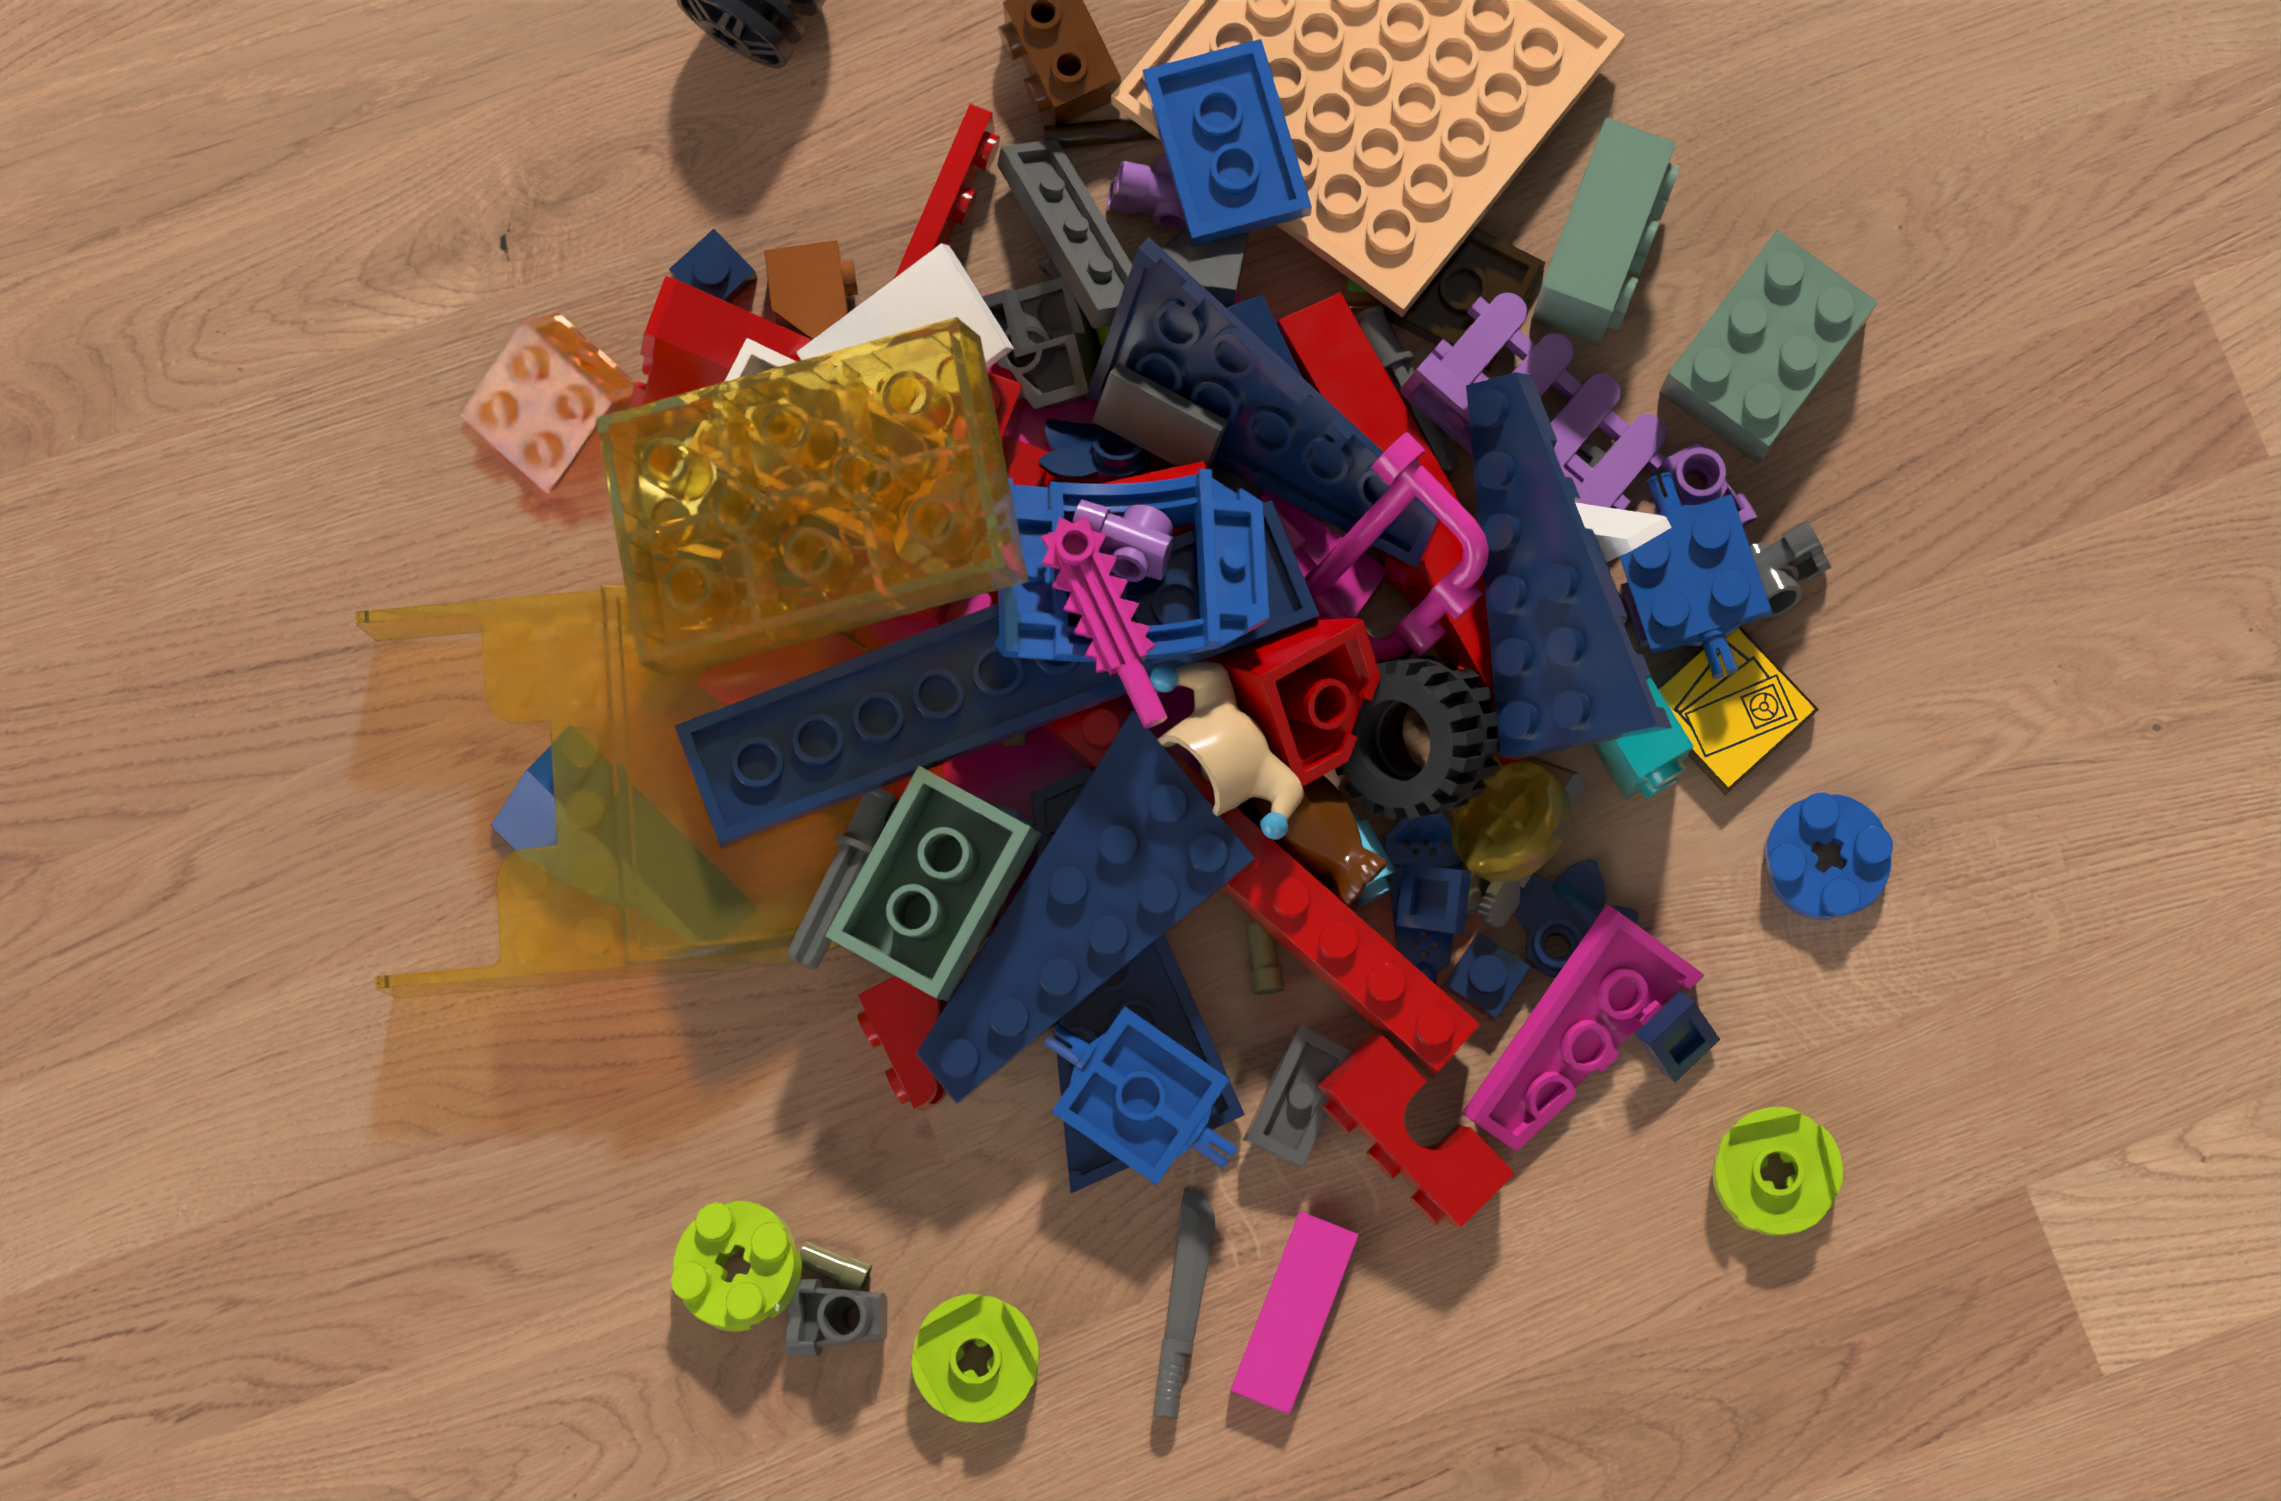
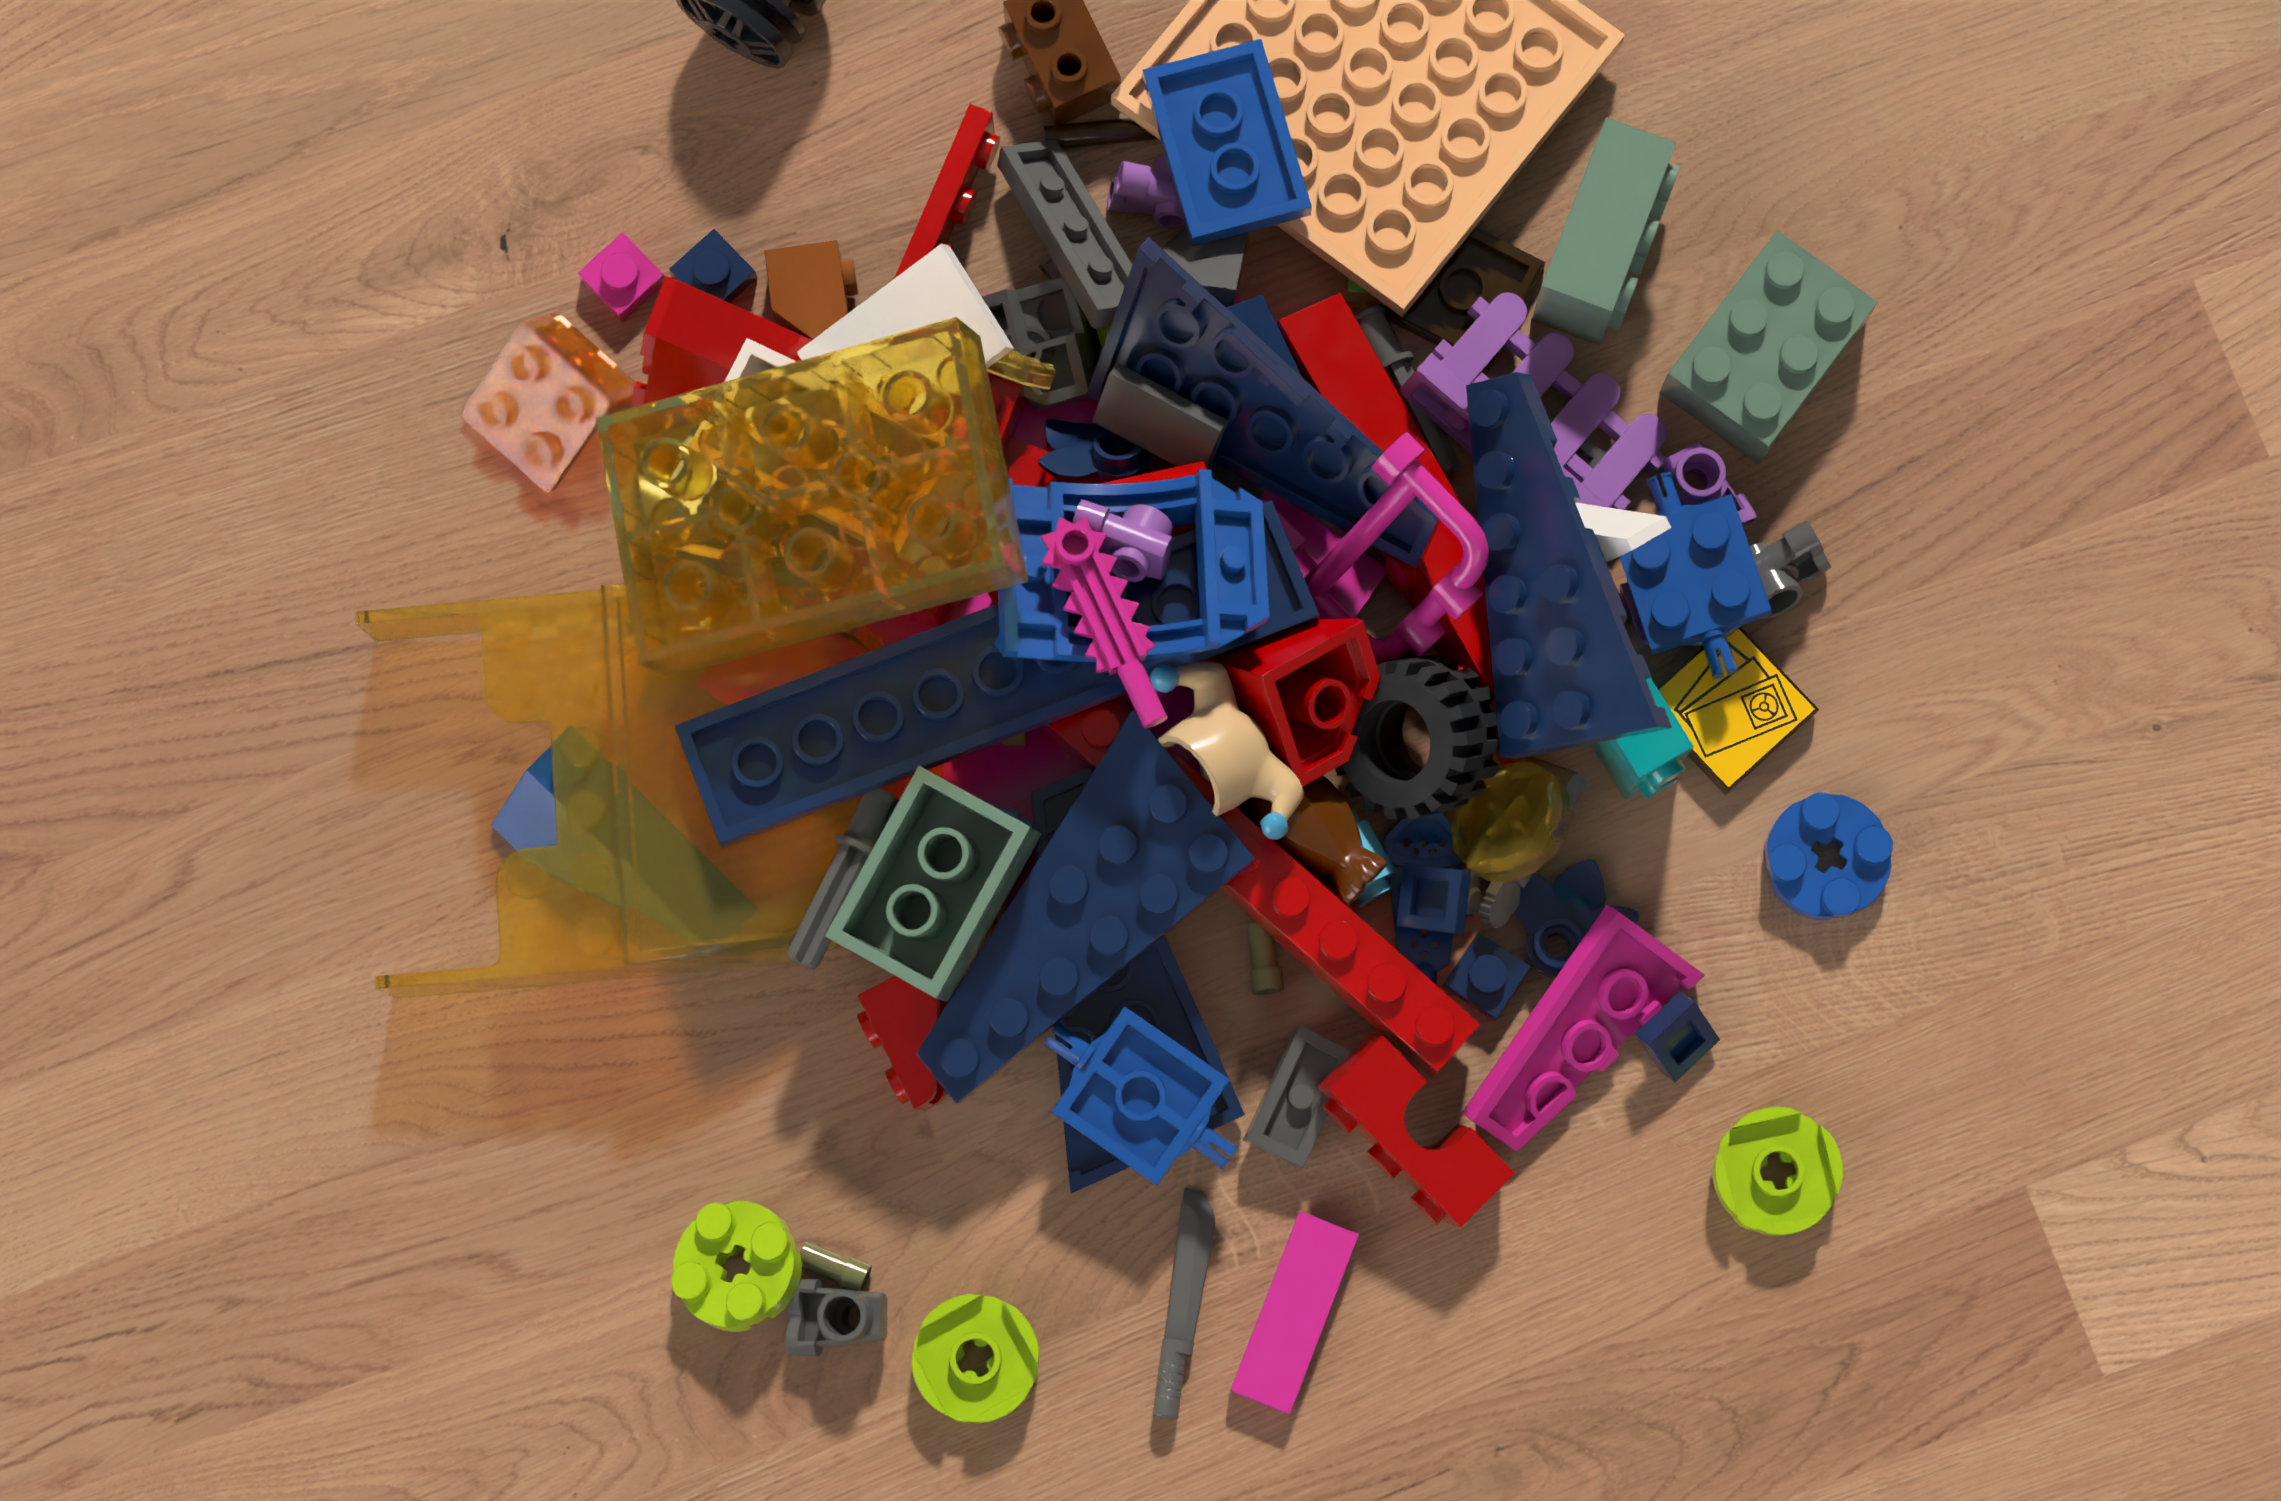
(621, 277): none -> dark pink plate
(1024, 370): none -> clear yellow tile

